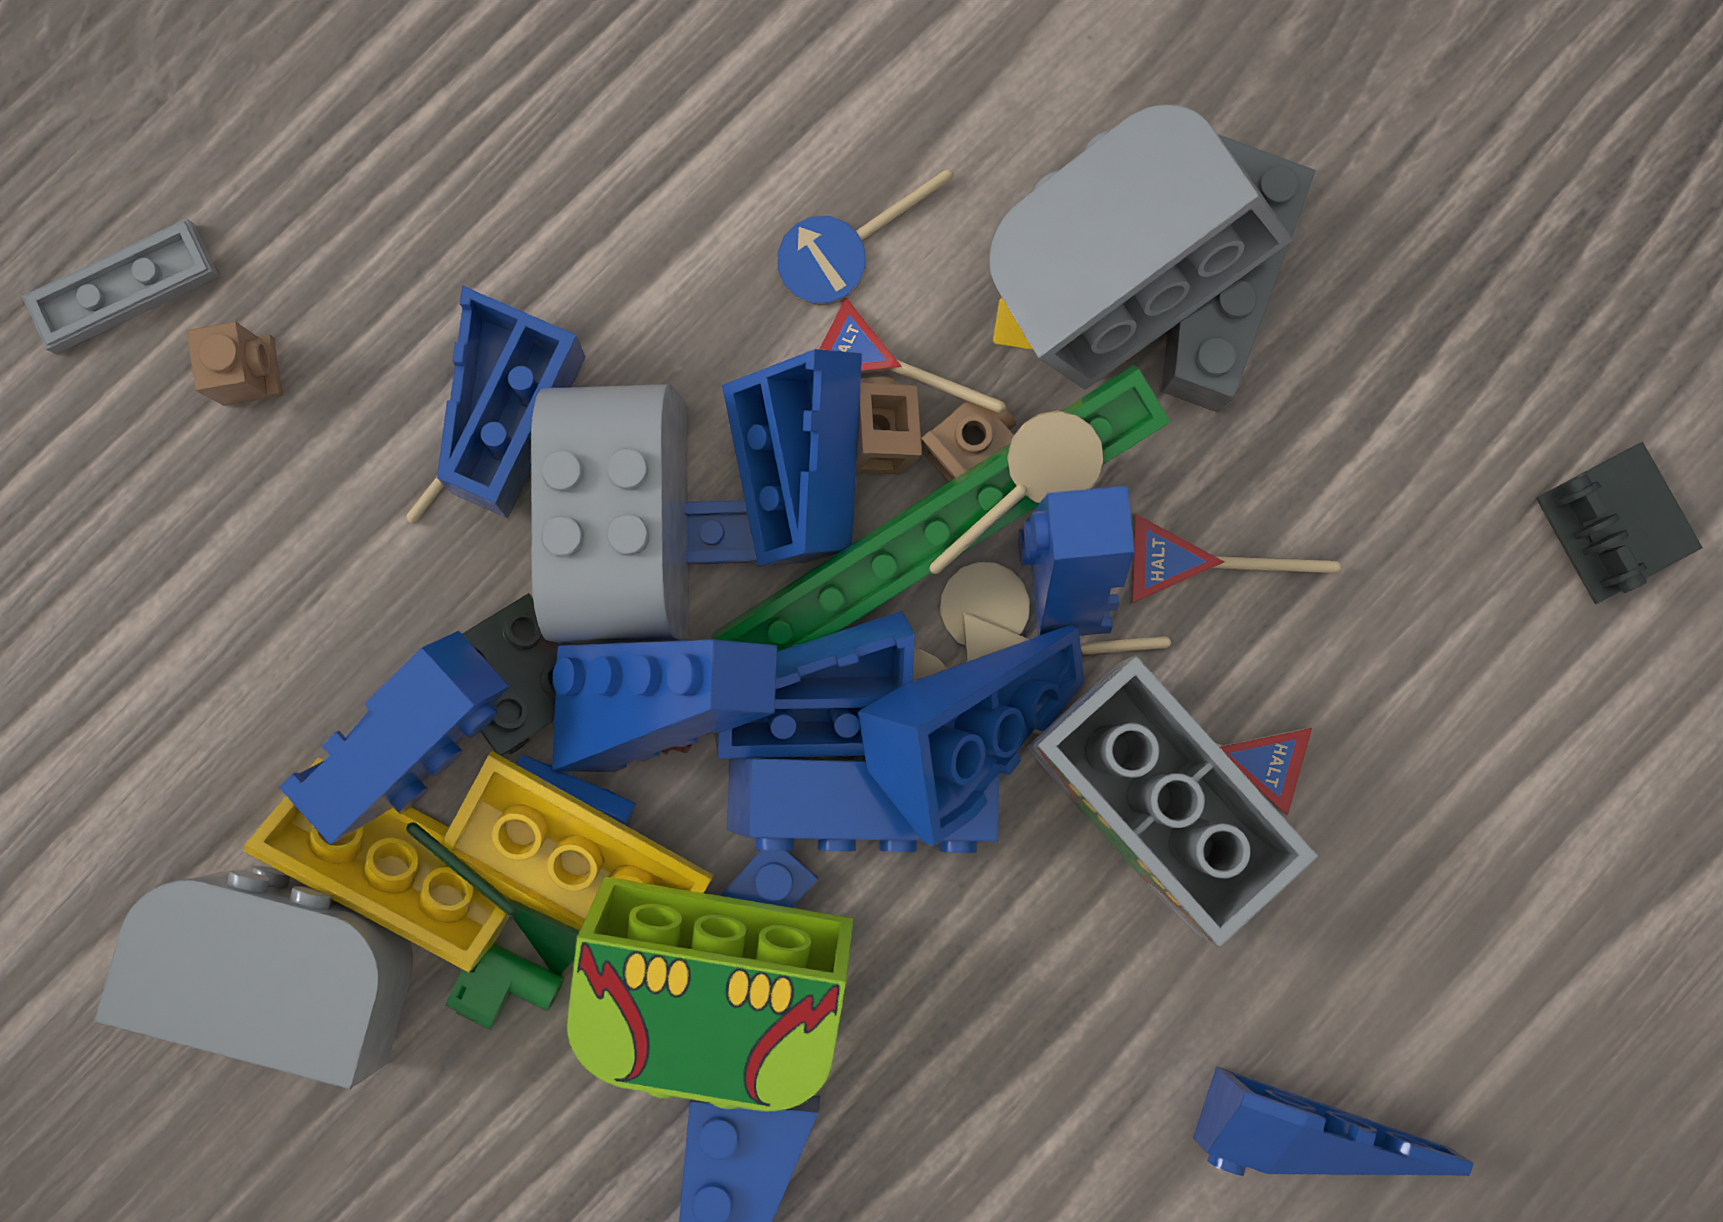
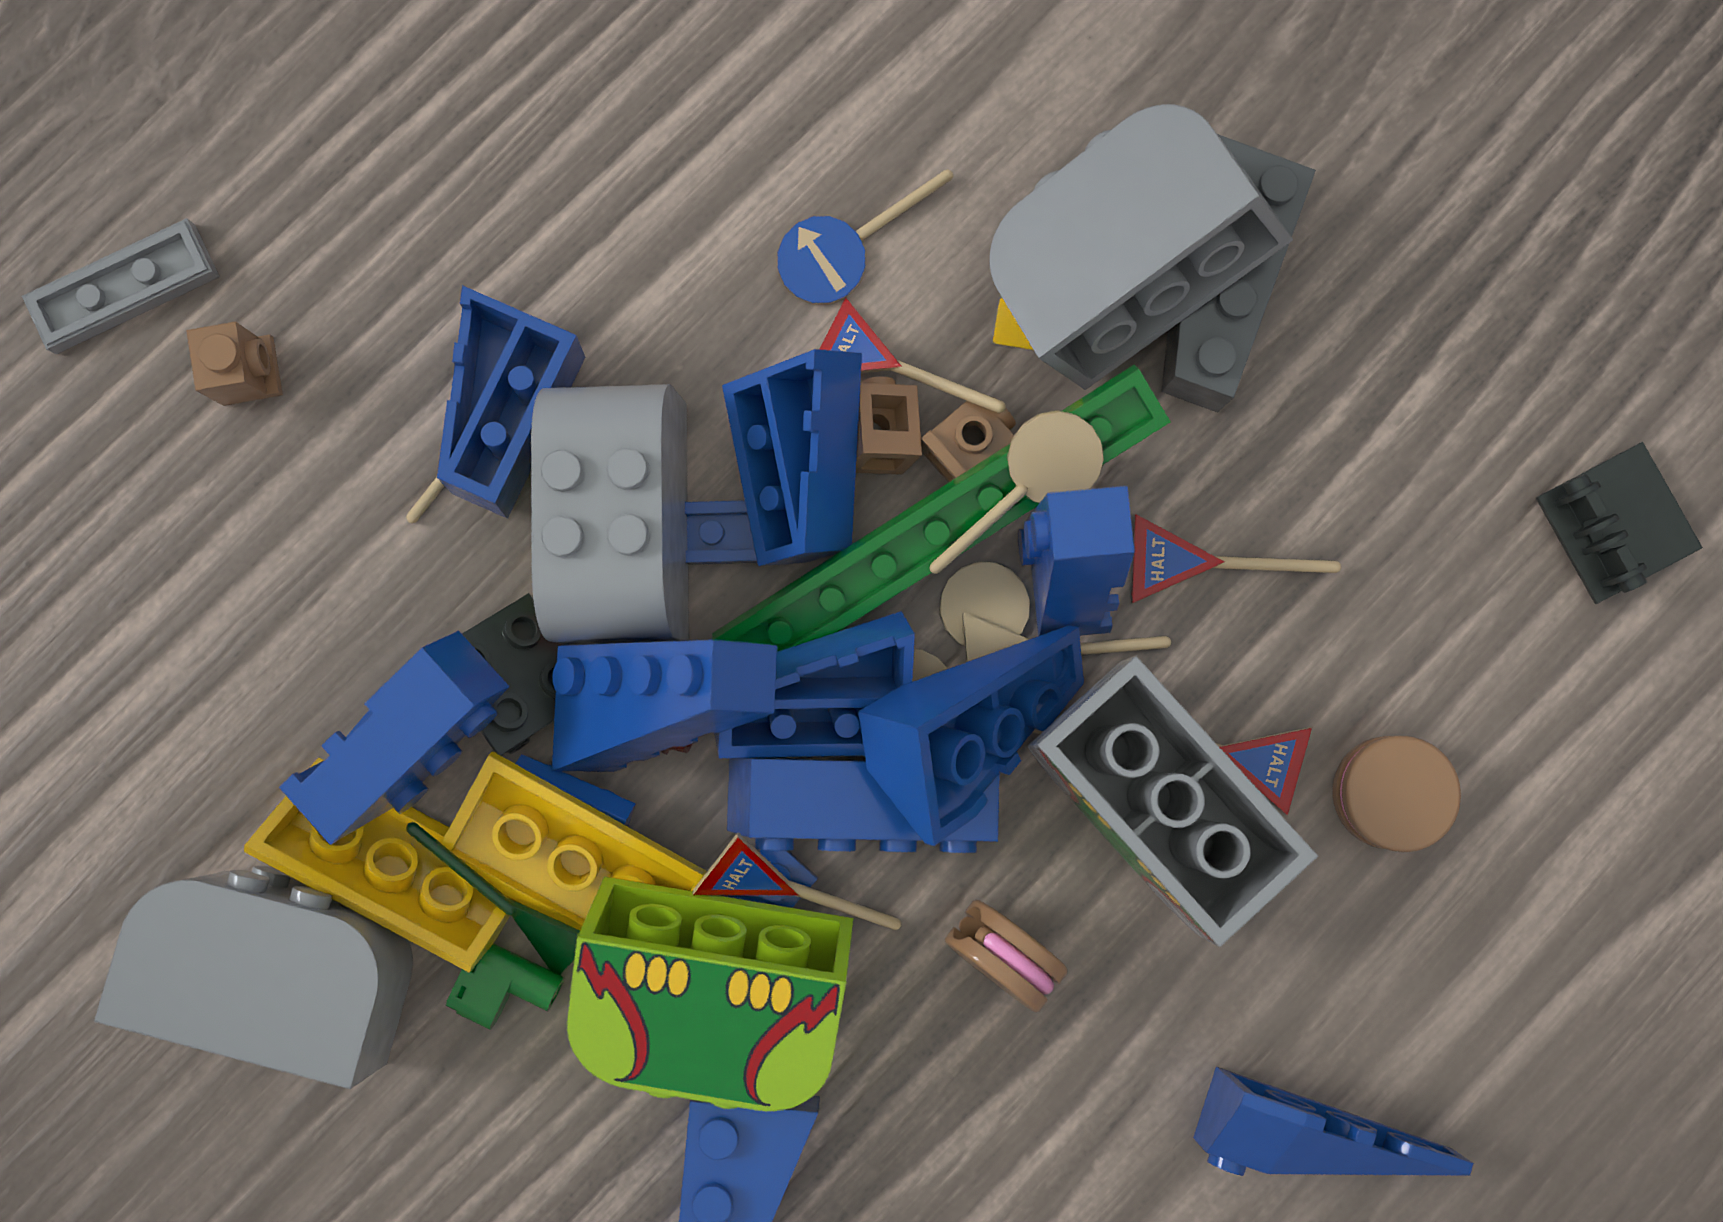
(747, 872): none -> piece
(1006, 955): none -> medium nougat head
(1396, 793): none -> medium nougat head

